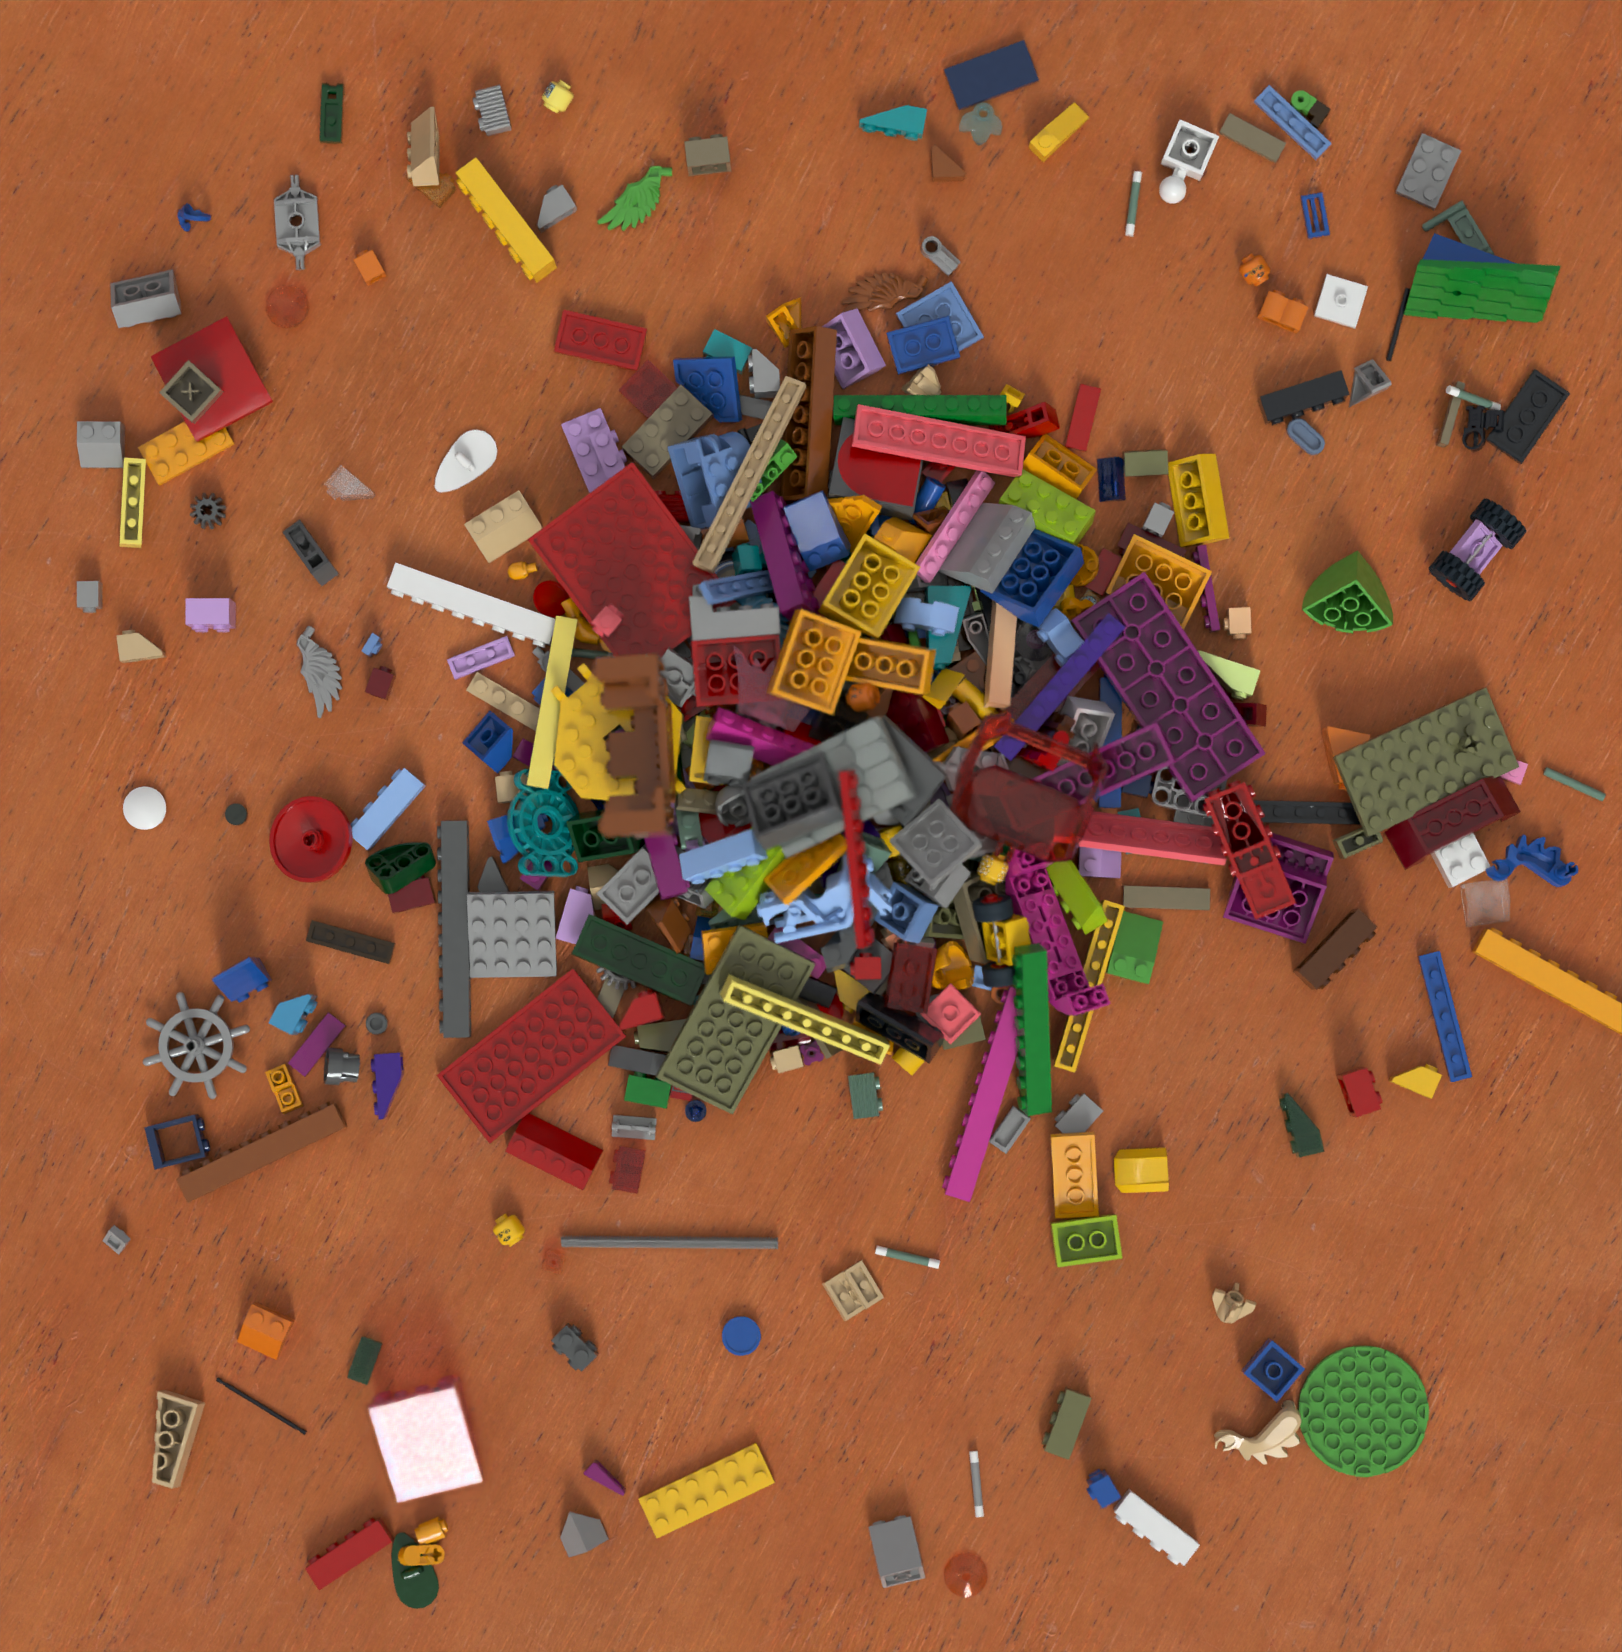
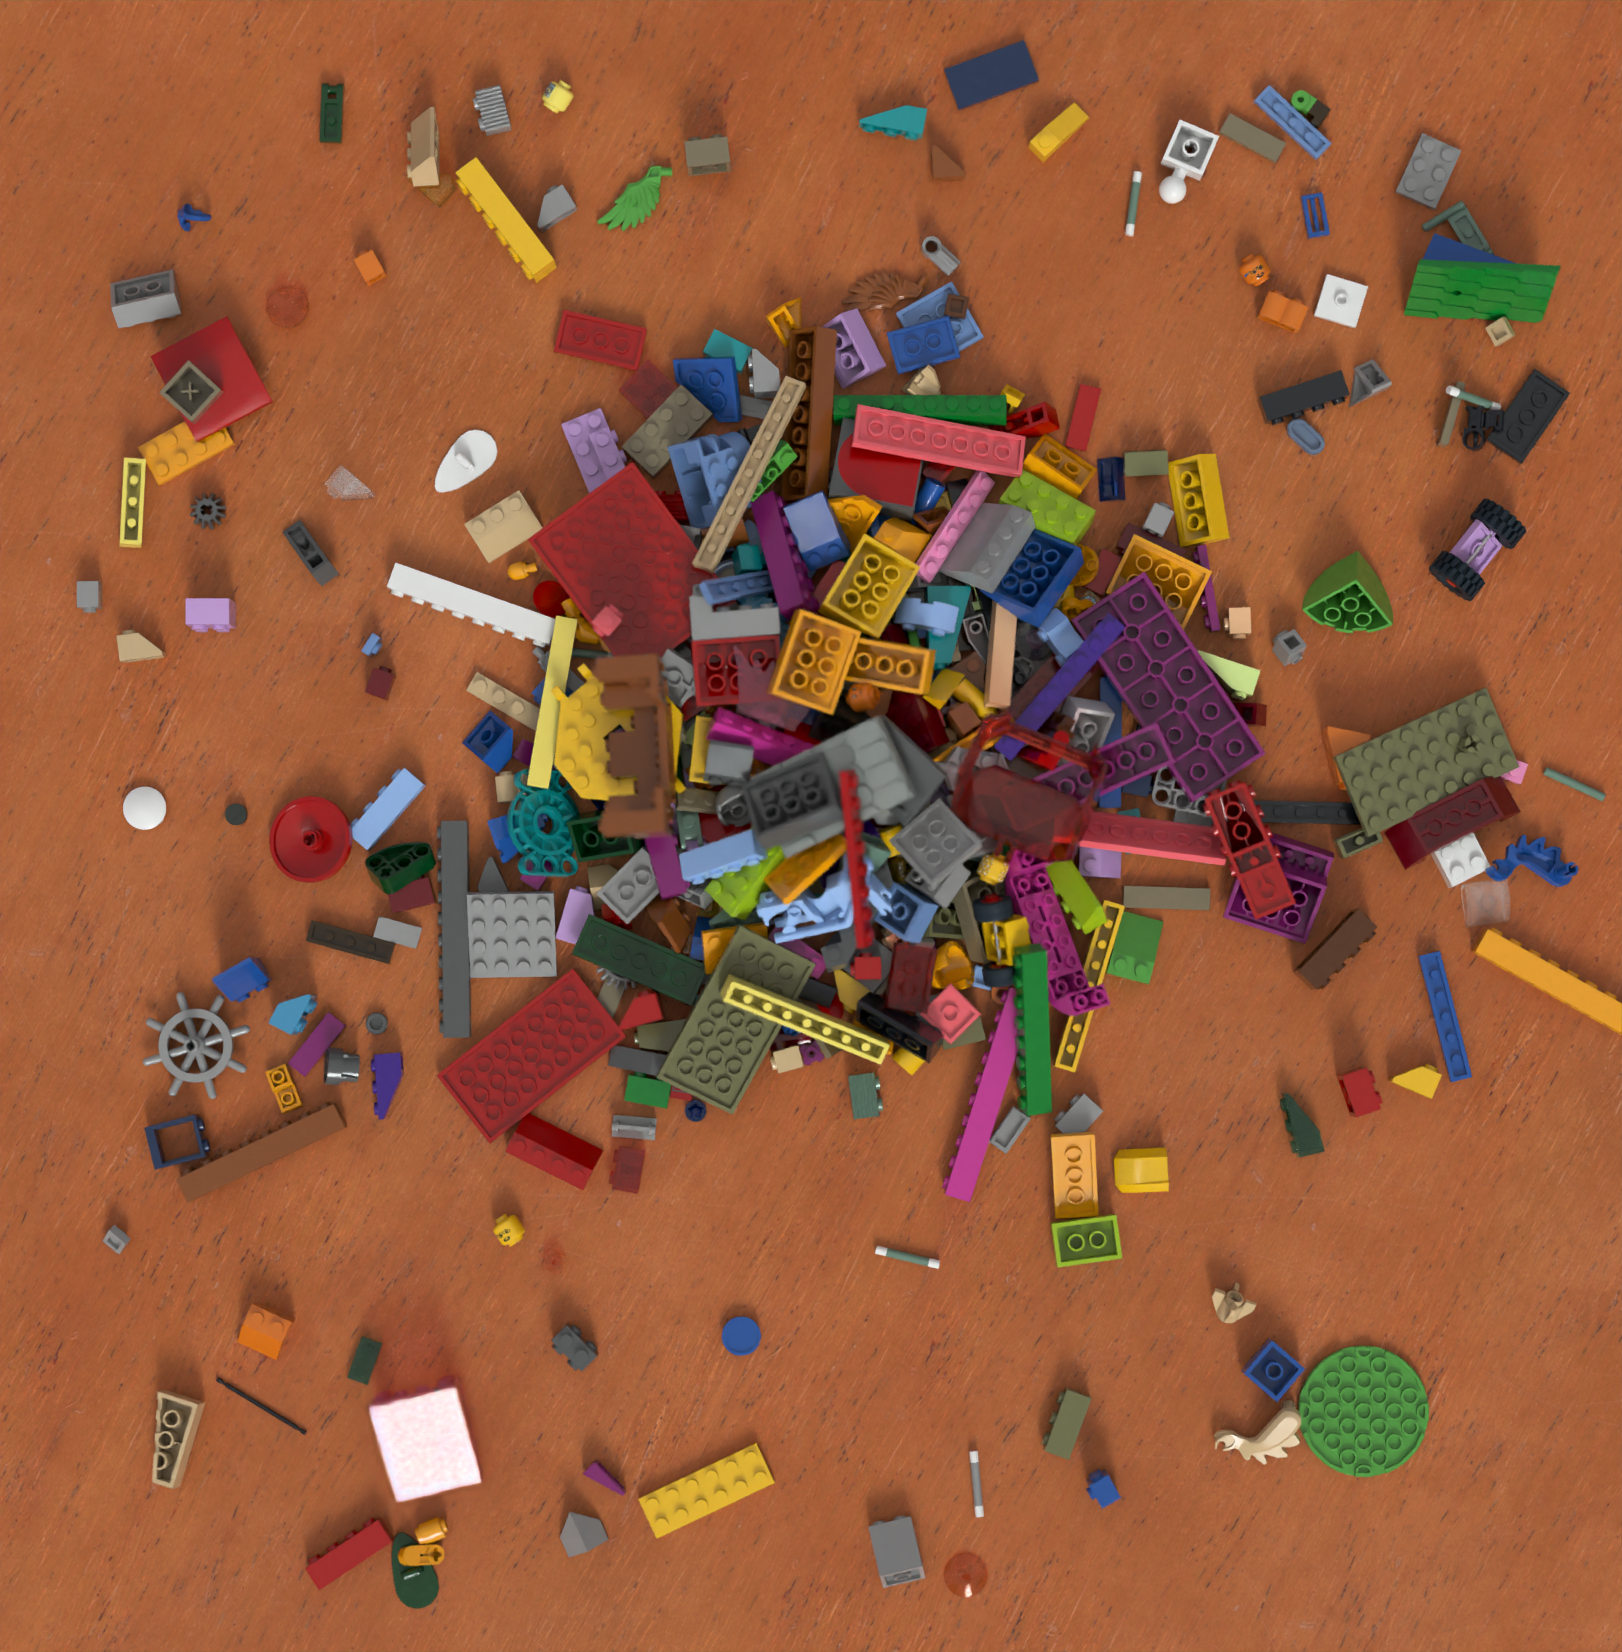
(101, 444): light grey slope -> none
(302, 238): light grey plate -> none
(319, 671): light grey animal -> none
(397, 932): none -> light grey slope
(480, 657): lavender tile -> none
(669, 1242): light grey axle -> none
(853, 1290): tan slope -> none
(956, 306): none -> reddish brown tile
(981, 126): clear light blue plate -> none
(1156, 1527): white brick -> none
(1289, 647): none -> light grey brick
(1398, 324): black axle -> none
(1500, 331): none -> tan plate

